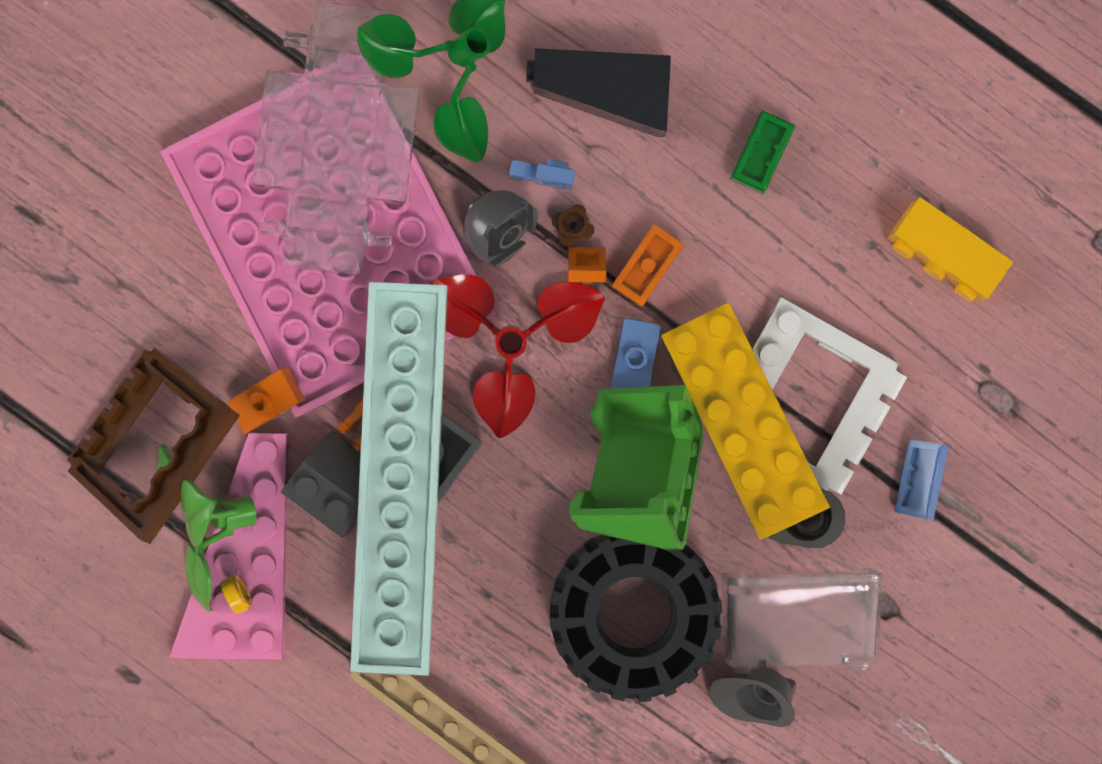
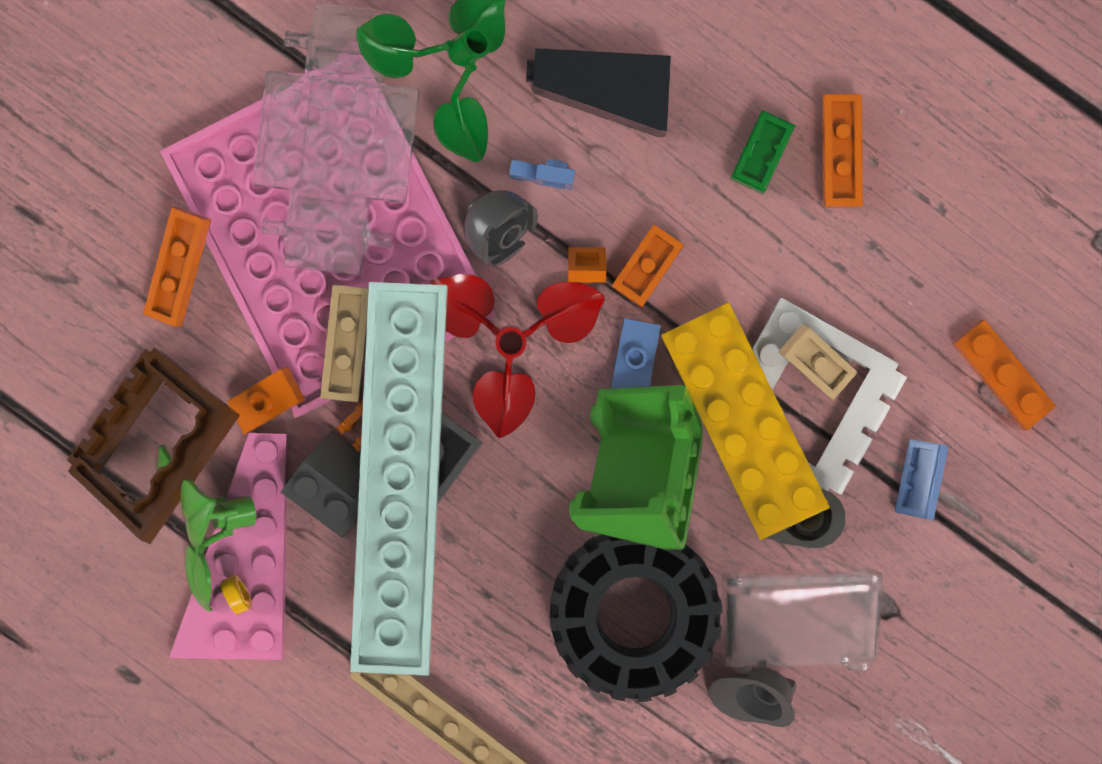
(176, 266): none -> orange plate
(345, 344): none -> tan plate
(577, 215): reddish brown plate -> none
(817, 361): none -> tan plate
(842, 151): none -> orange plate
(949, 251): yellow brick -> none
(1004, 375): none -> orange plate

